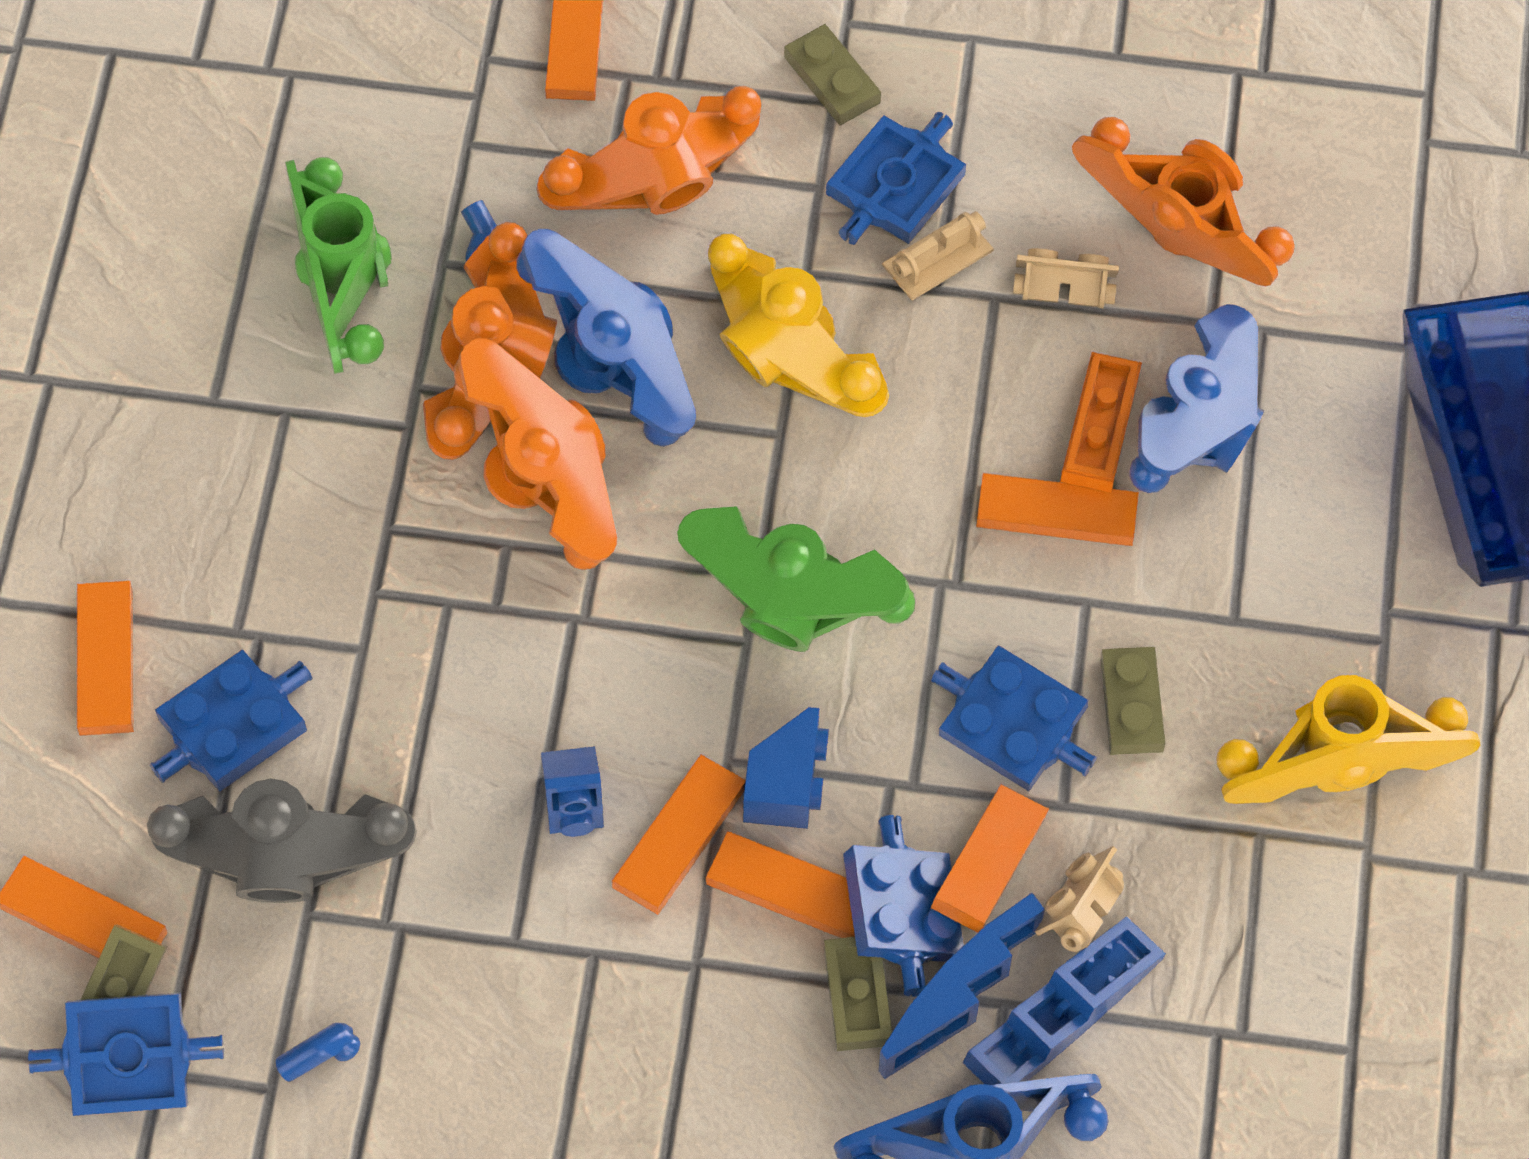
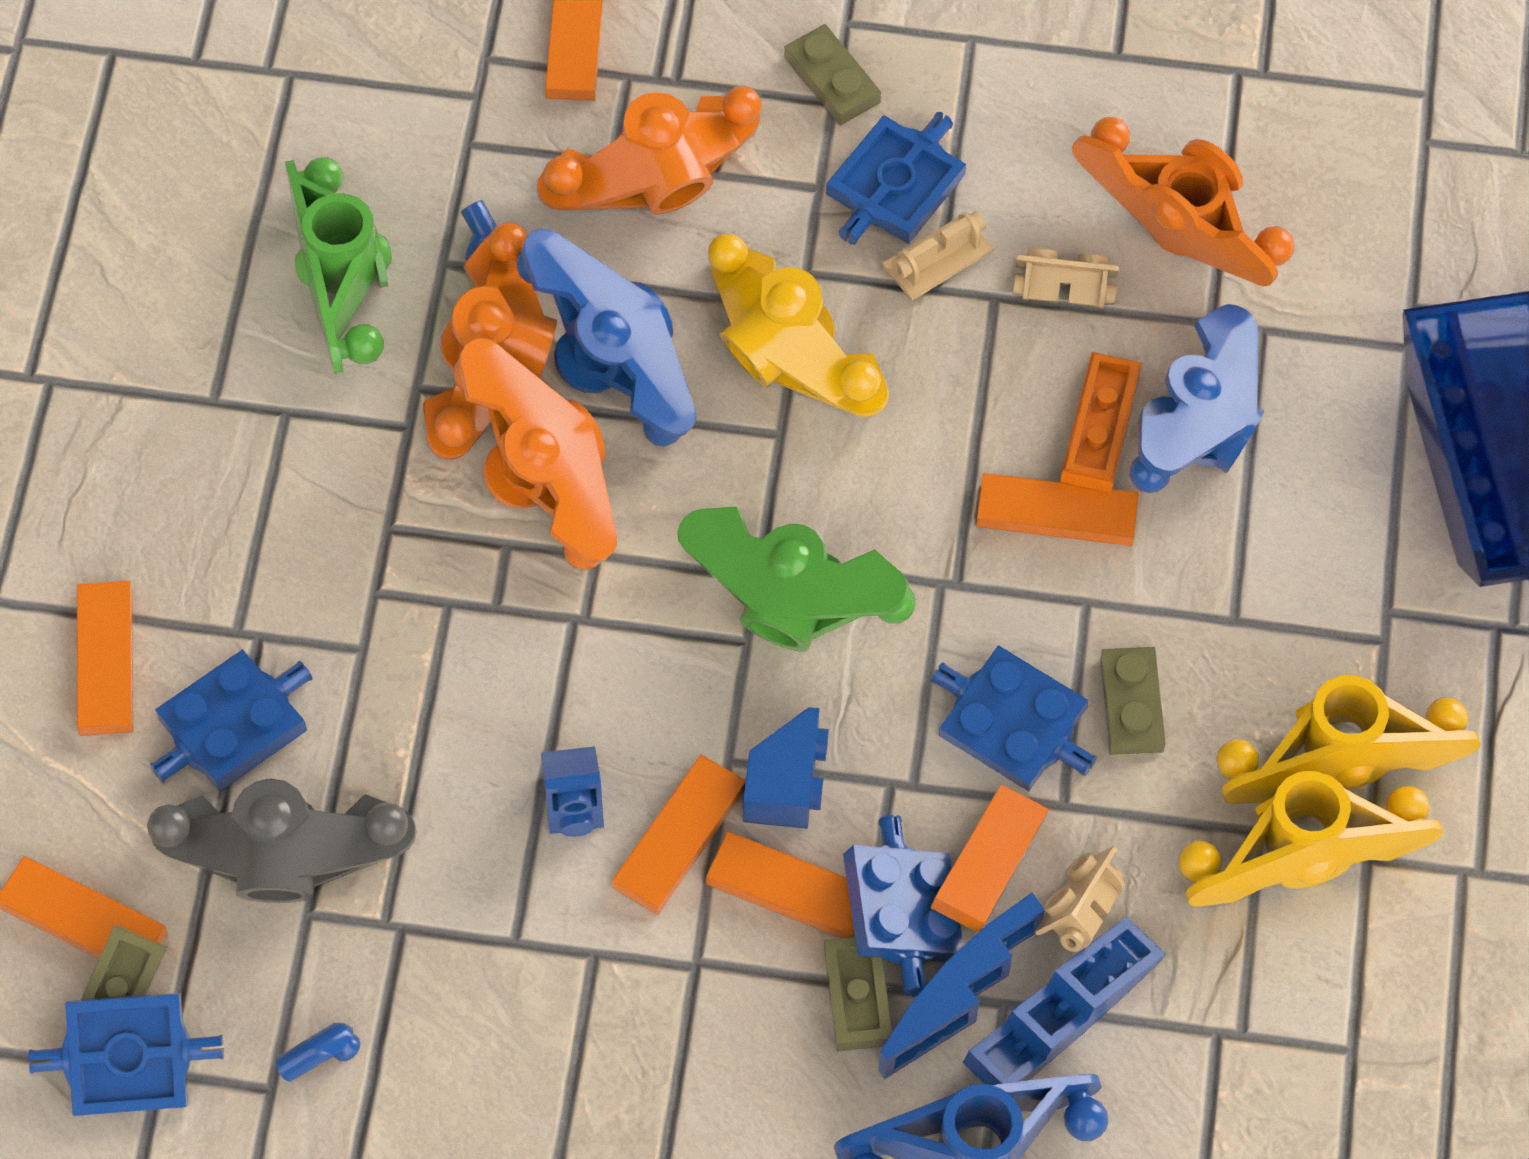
(1309, 857): none -> yellow piece

